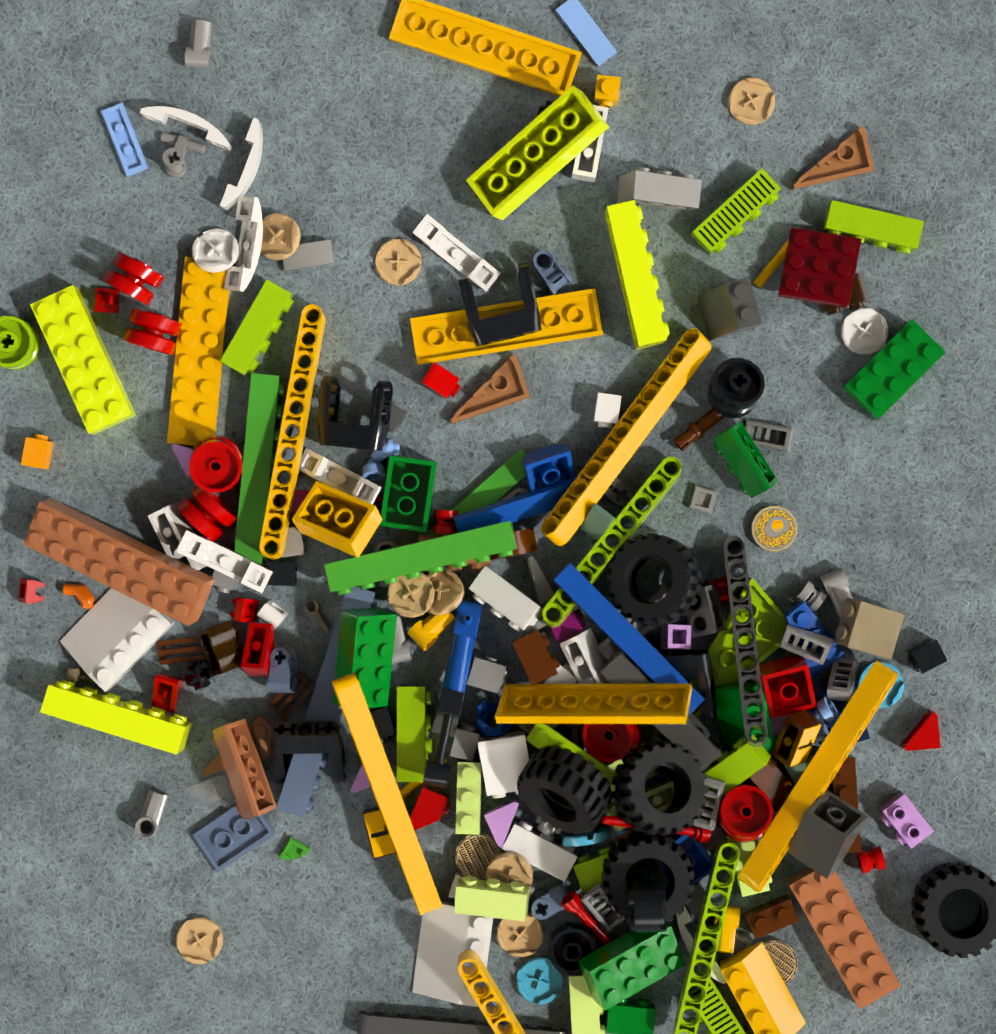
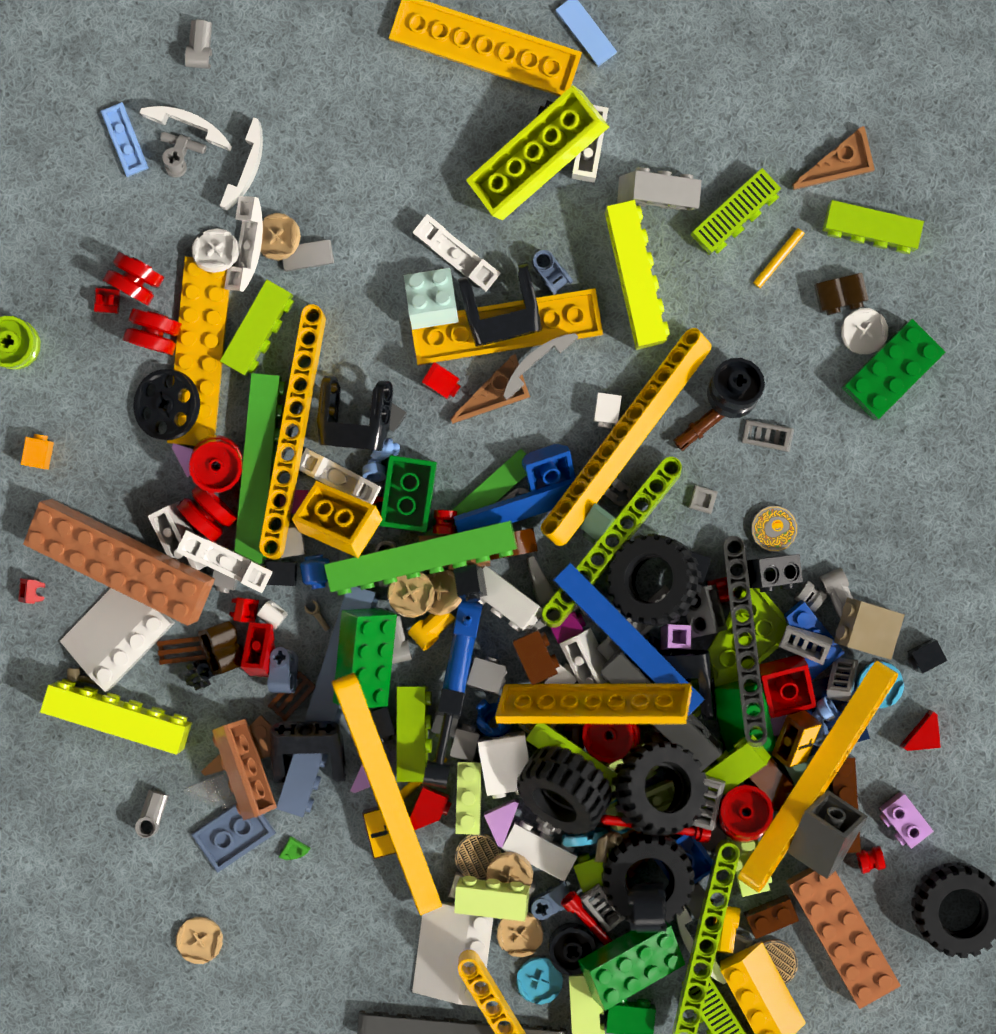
(81, 592): orange arm -> none
(83, 359): neon yellow brick -> none
(158, 400): none -> black wedge
(166, 691): red slope -> none
(313, 571): none -> blue head
(398, 262): tan tile -> none
(431, 298): none -> light aqua brick
(470, 583): none -> black brick
(559, 343): none -> light grey slope
(605, 843): none -> dark tan arm
(607, 91): yellow brick -> none
(730, 309): dark grey slope -> none
(745, 460): green slope -> none
(751, 101): tan tile -> none
(774, 571): none -> black brick
(819, 267): dark red plate -> none

